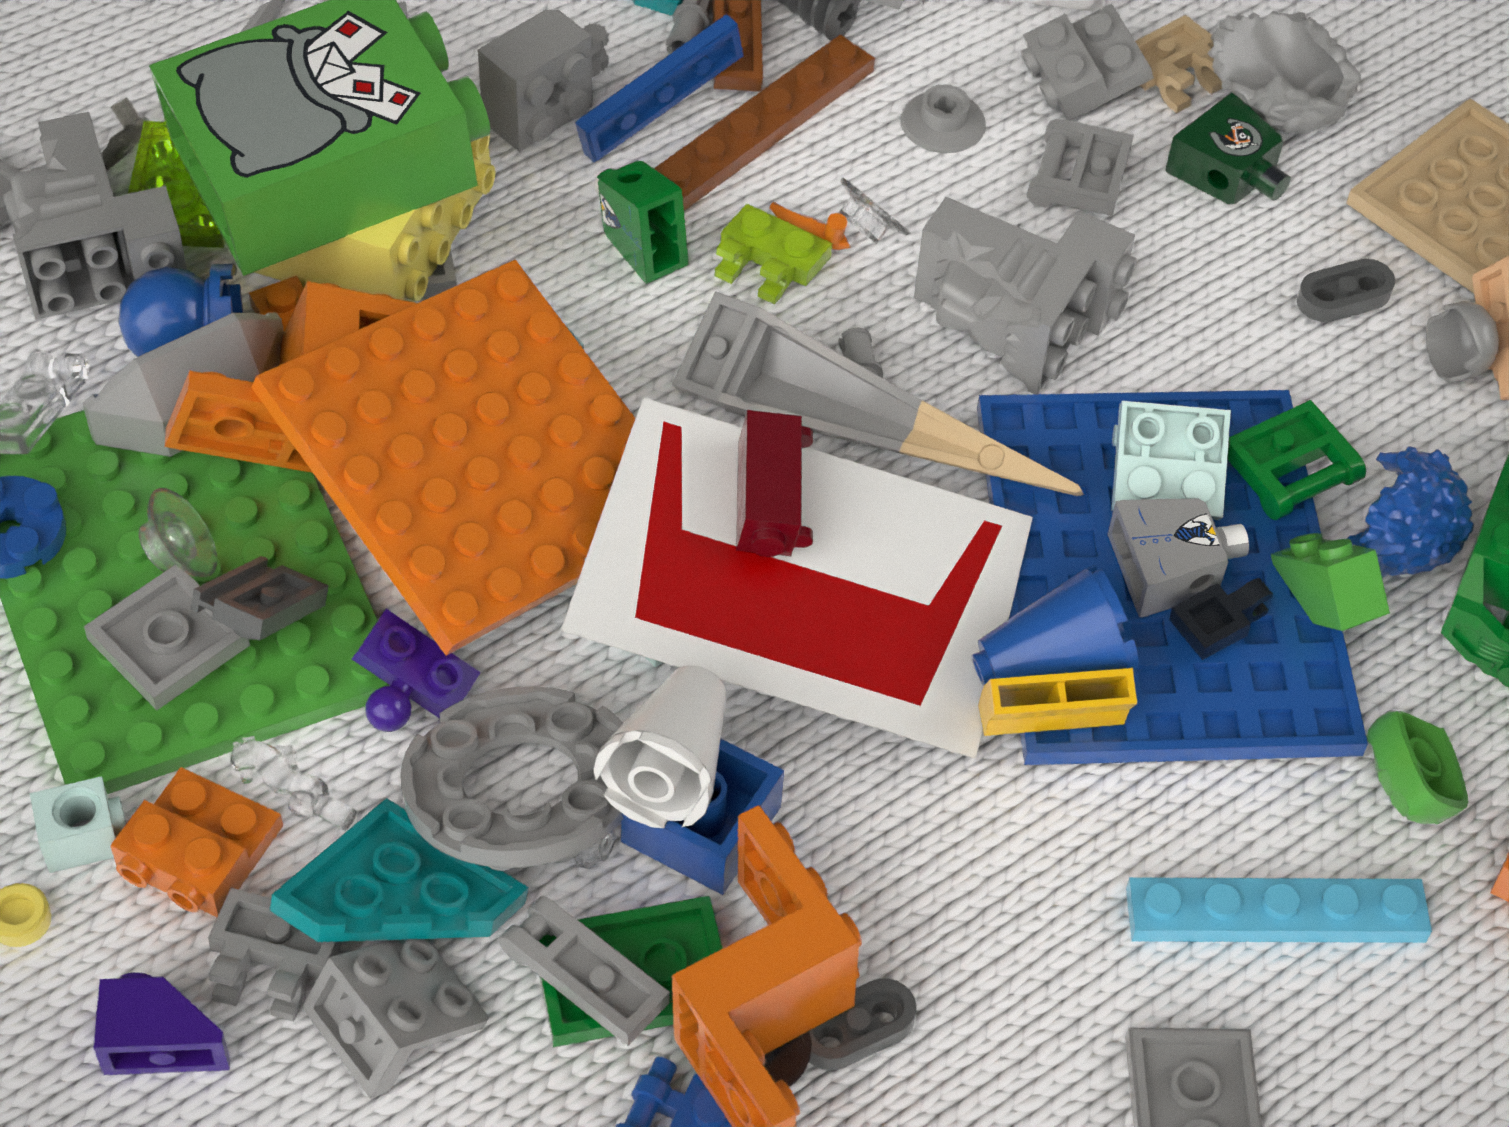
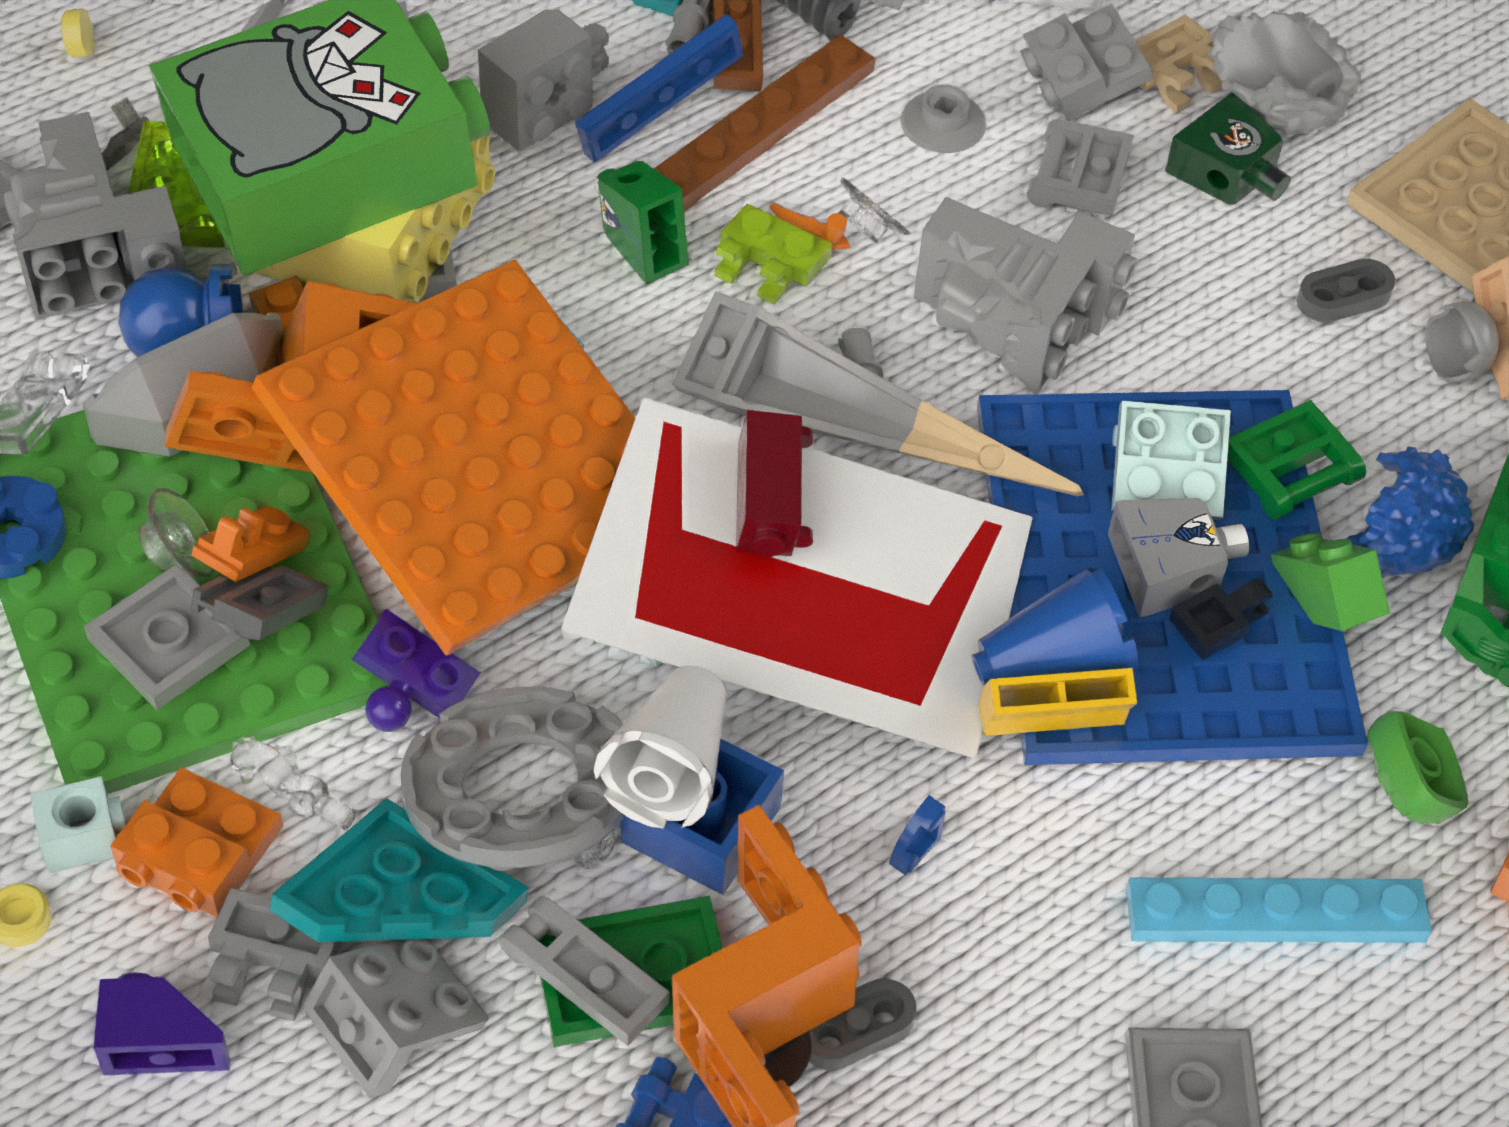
(77, 33): none -> light yellow tile
(250, 542): none -> orange plate
(919, 836): none -> blue tile

